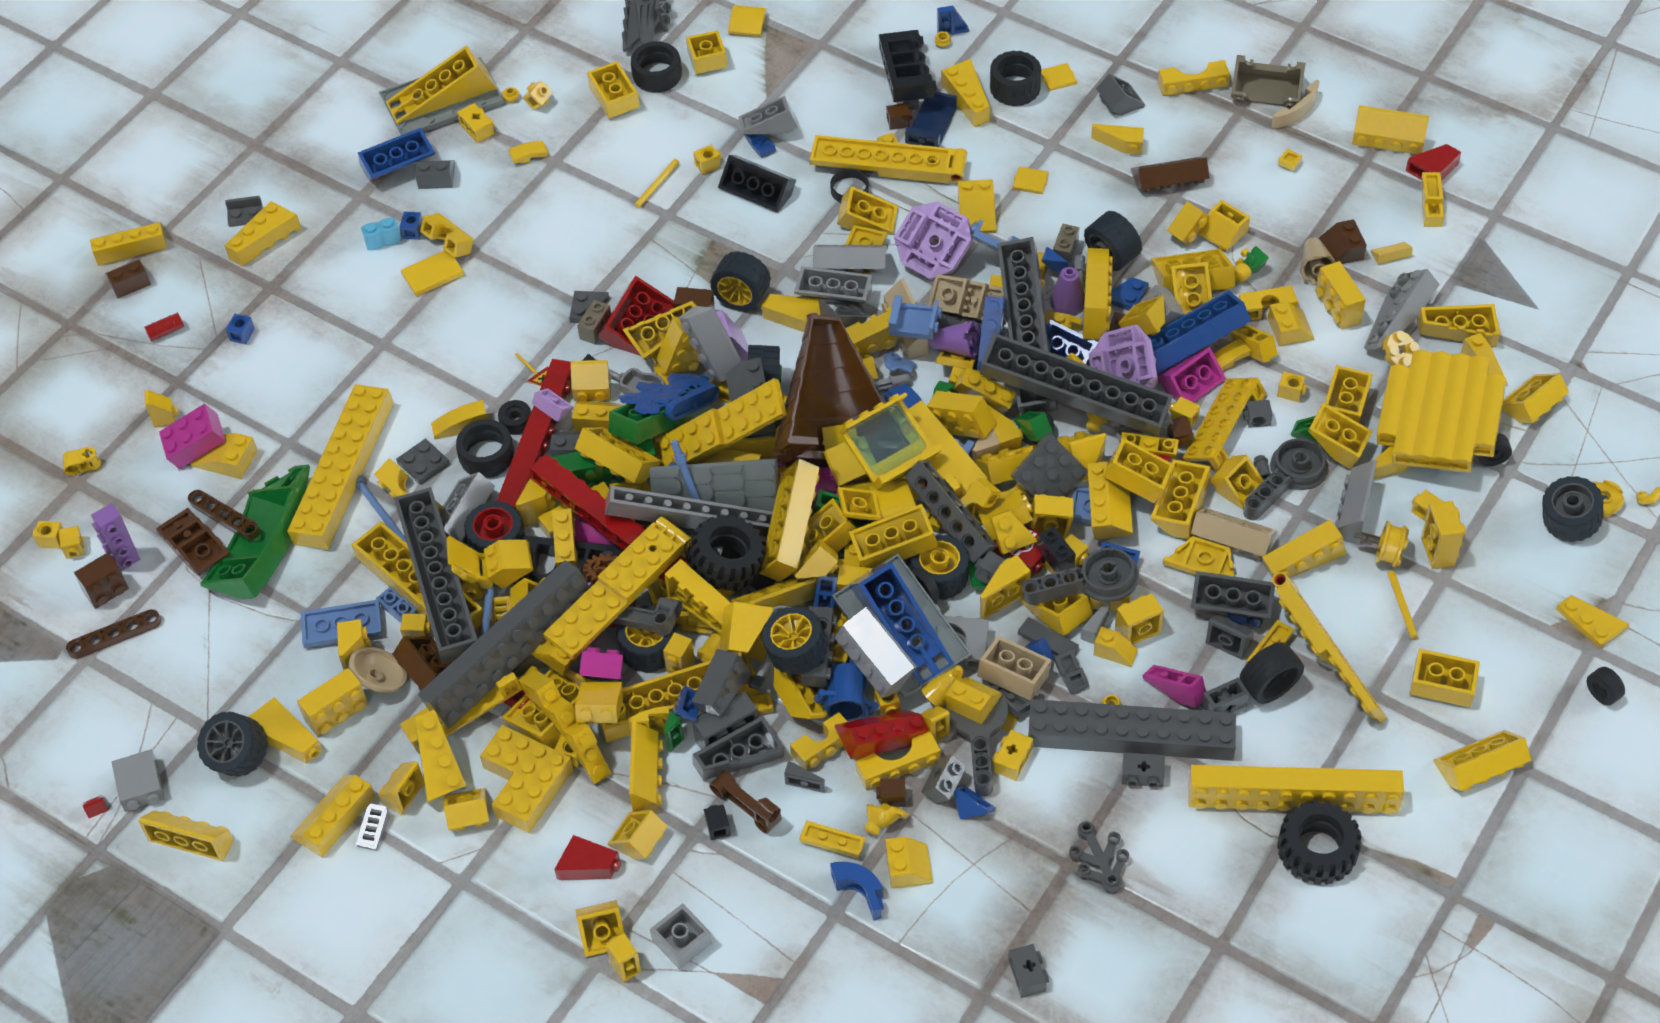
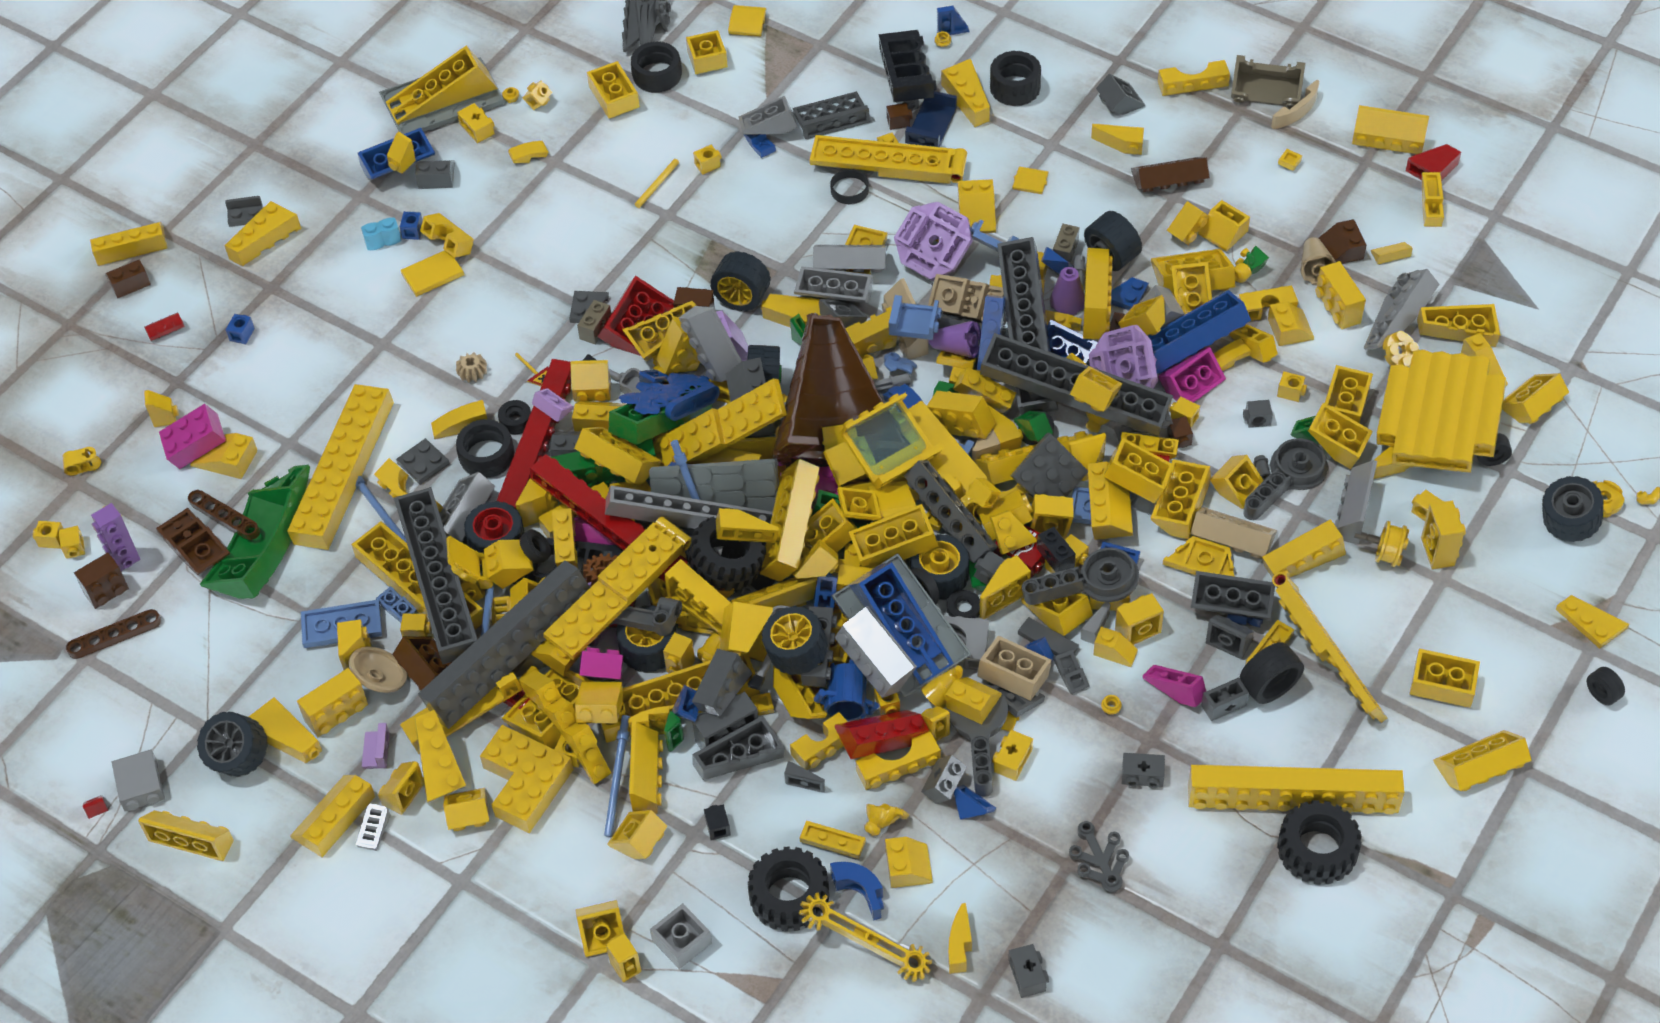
(376, 748): none -> lavender panel
(401, 153): none -> yellow slope
(471, 367): none -> tan gear
(541, 543): none -> black tyre
(587, 861): red slope -> none
(622, 737): none -> medium blue bar
(652, 376): none -> blue slope
(741, 526): none -> yellow slope
(756, 183): black slope -> none
(764, 812): reddish brown piece -> none
(781, 865): none -> black tyre
(797, 328): none -> green slope
(829, 122): none -> dark grey fence
(865, 937): none -> yellow arm
(866, 211): yellow slope -> none
(892, 792): reddish brown brick -> none
(959, 941): none -> yellow slope
(963, 595): none -> black tyre
(1058, 77): yellow piece -> none
(1095, 389): none -> yellow slope
(1132, 729): dark grey brick -> none
(1220, 420): yellow bracket -> none
(1402, 605): yellow bar -> none

